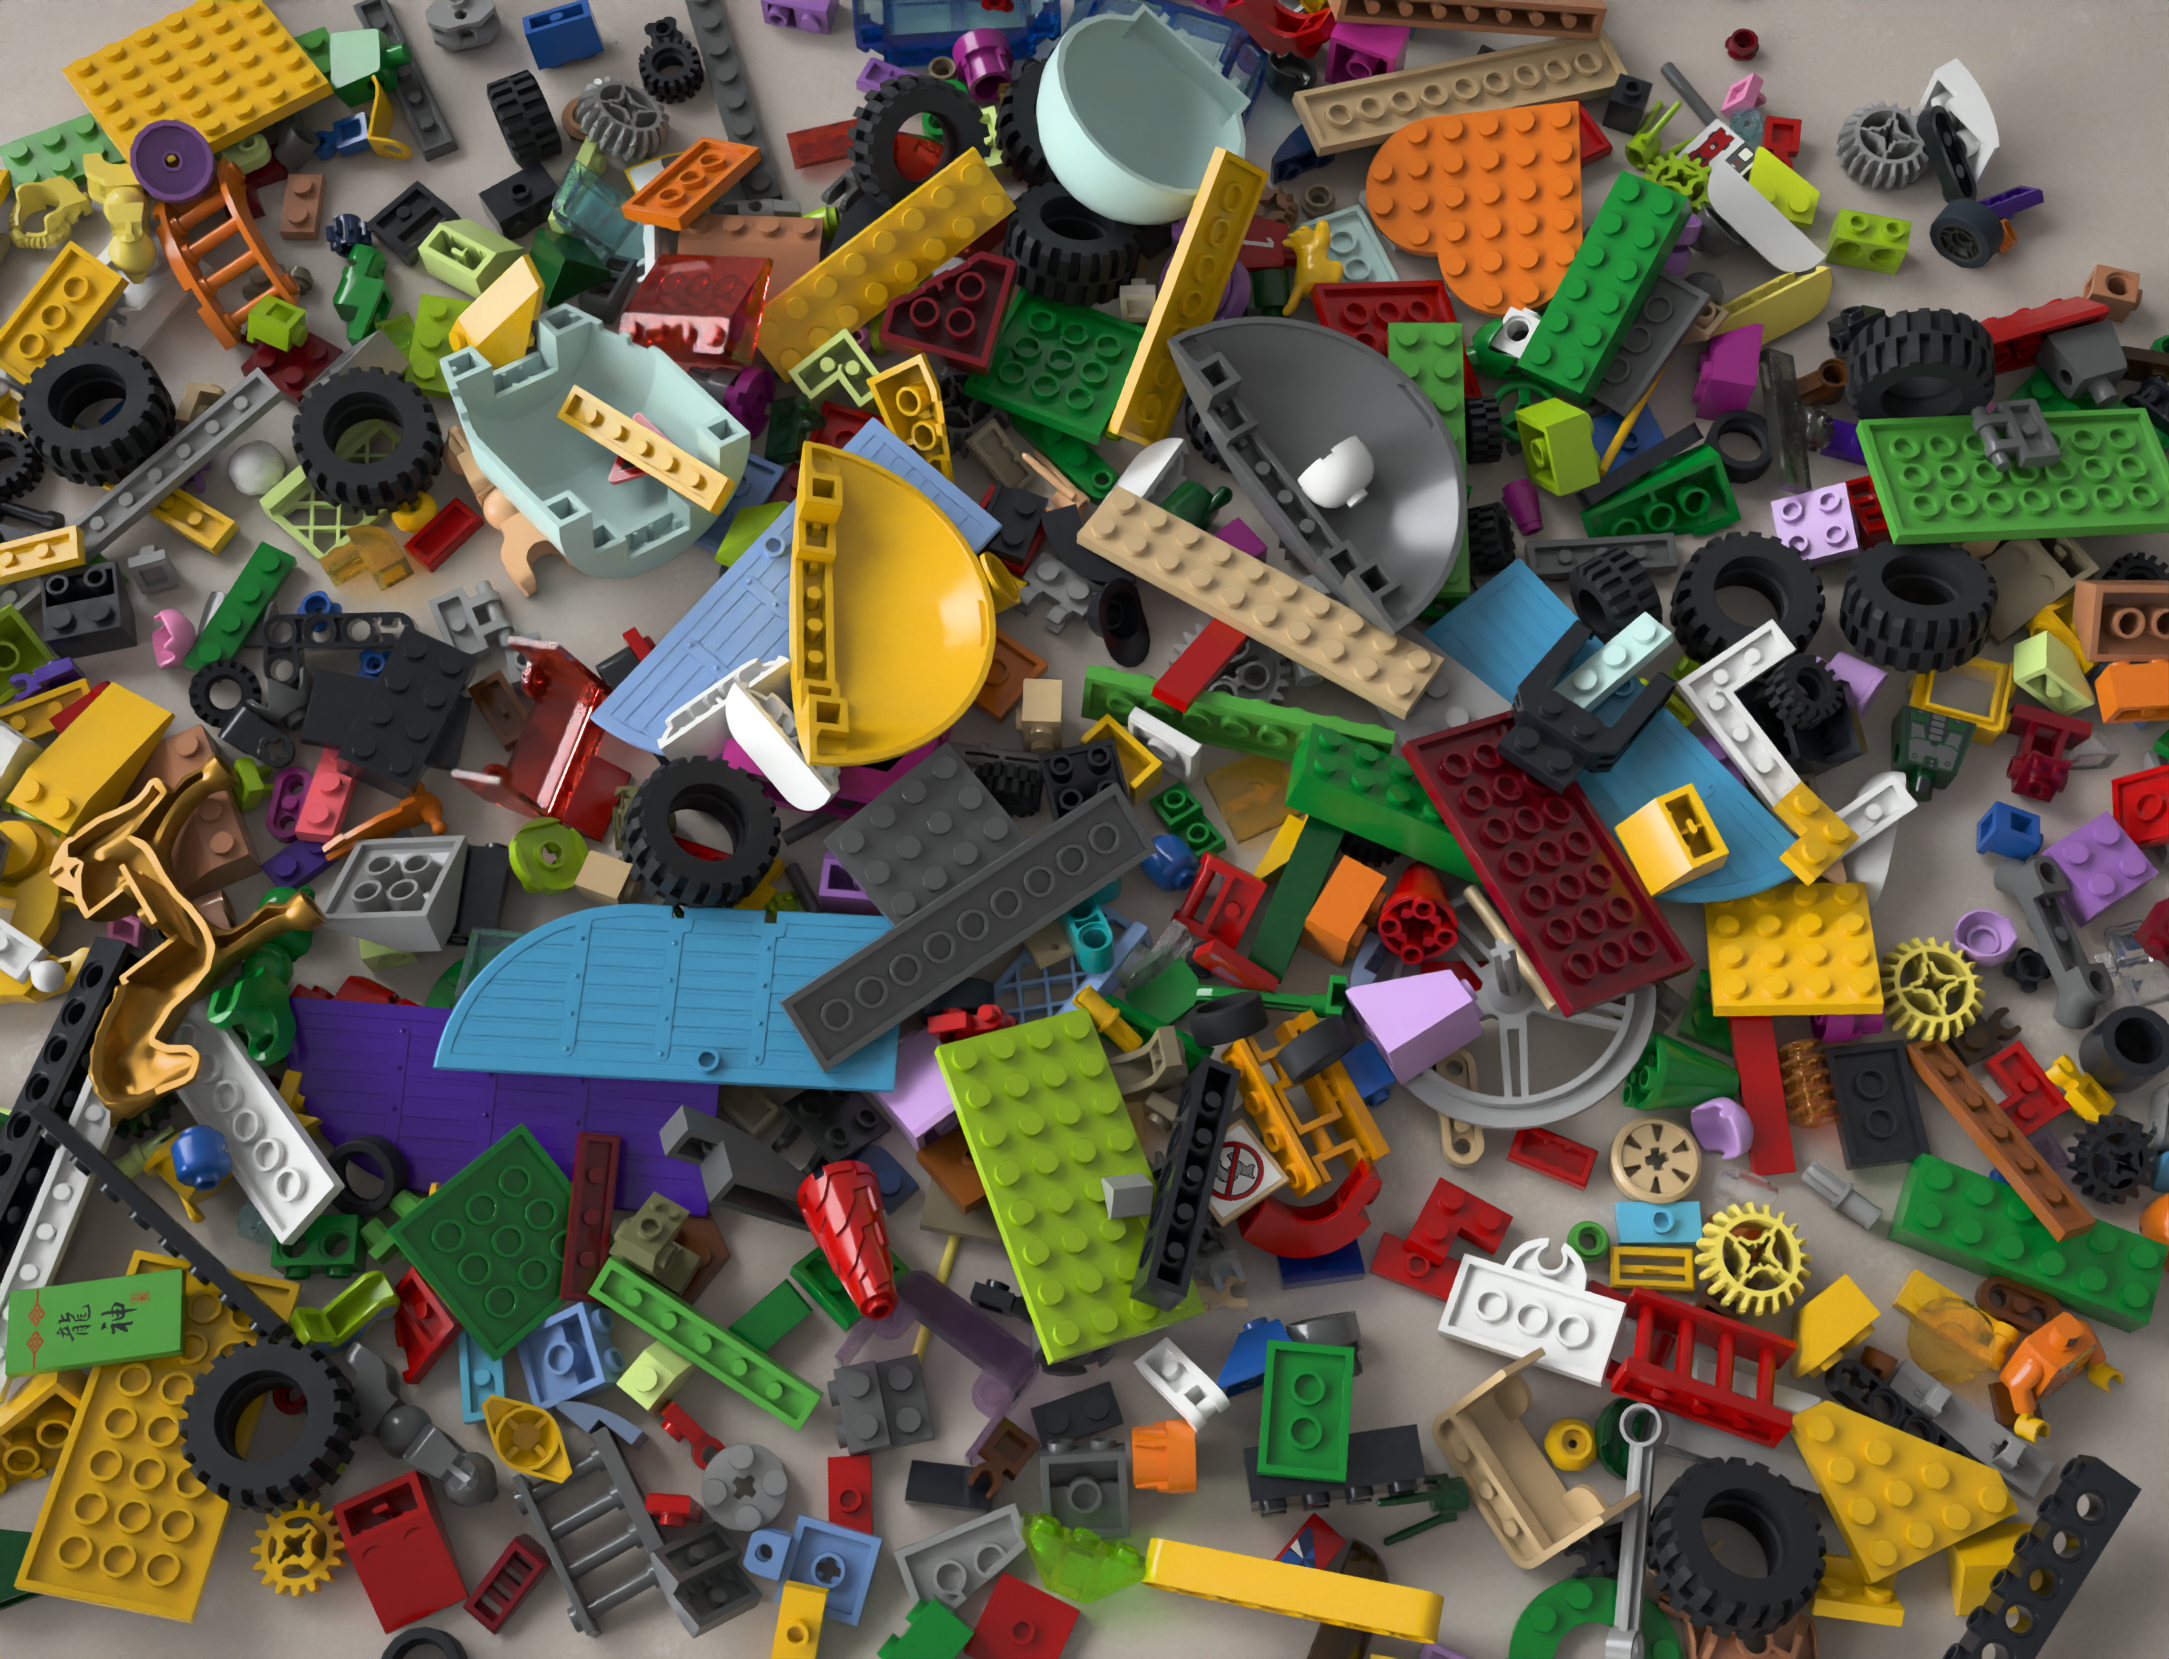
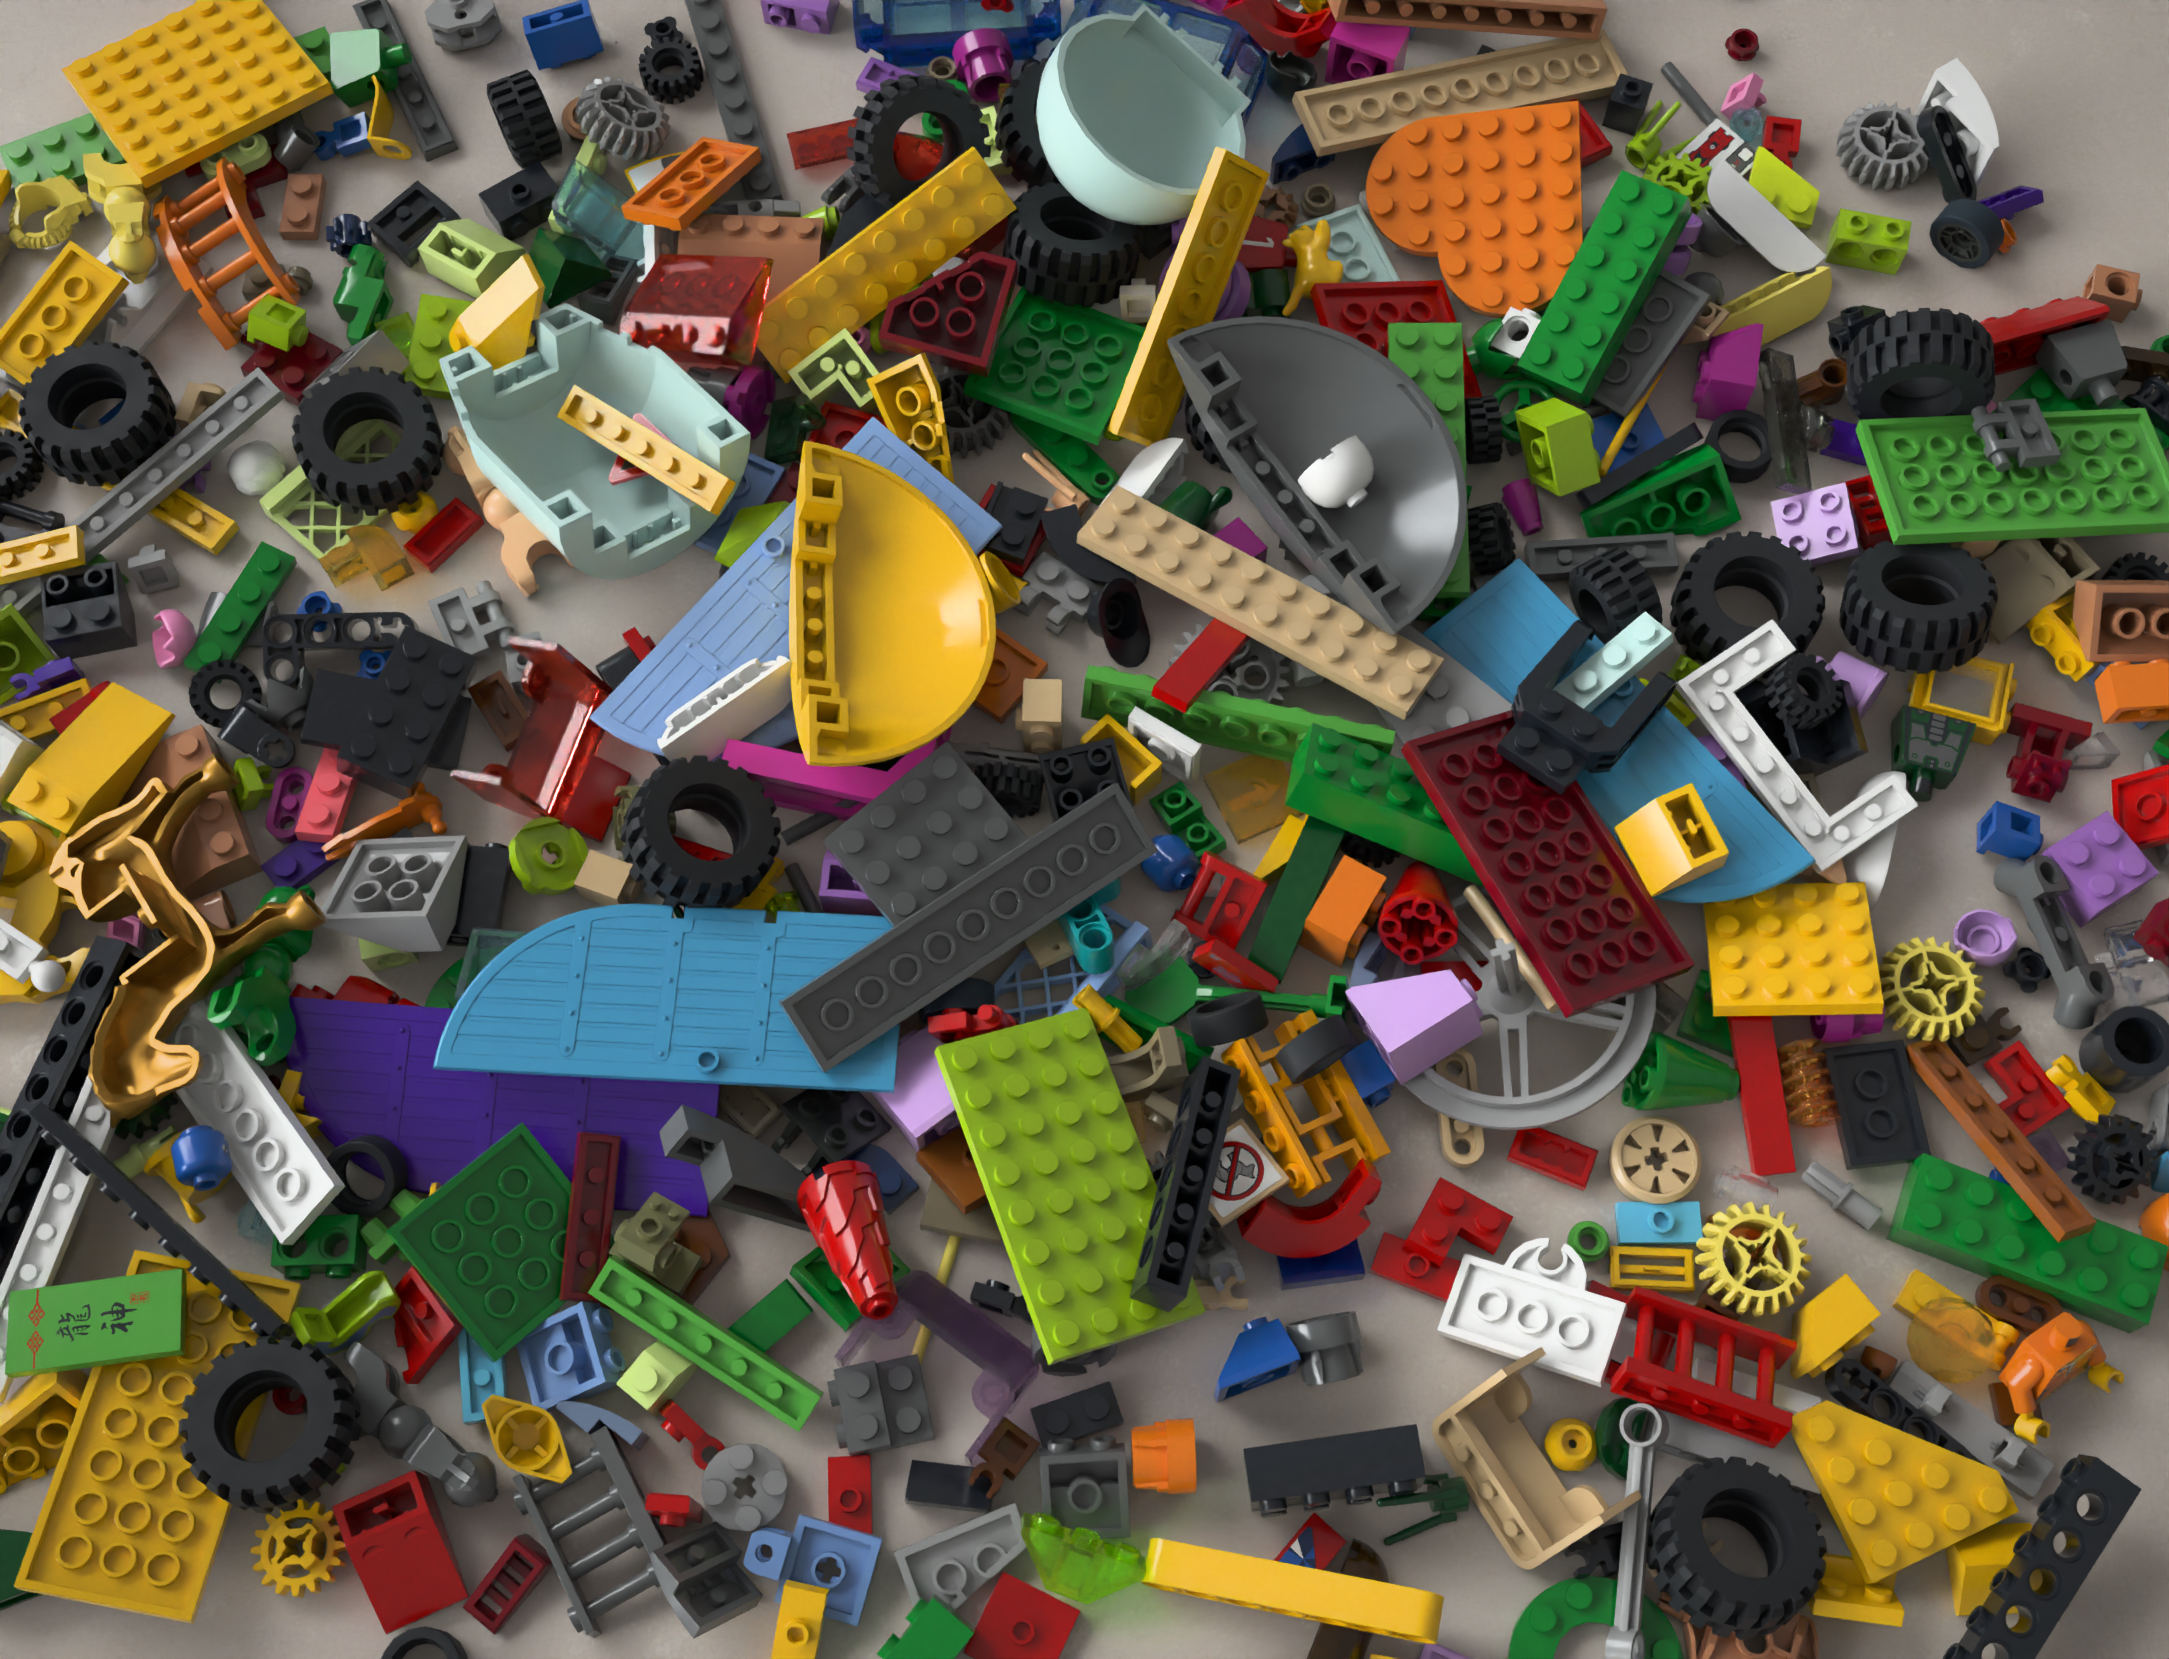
(150, 164): medium lavender wheel -> none
(770, 738): white brick -> none
(1000, 456): dark tan plate -> none
(1127, 1195): light grey slope -> none
(1182, 1383): white plate -> none
(1306, 1411): green plate -> none
(1722, 1127): lavender hair -> none
(1820, 830): yellow plate -> none
(2051, 674): yellowish green slope -> none

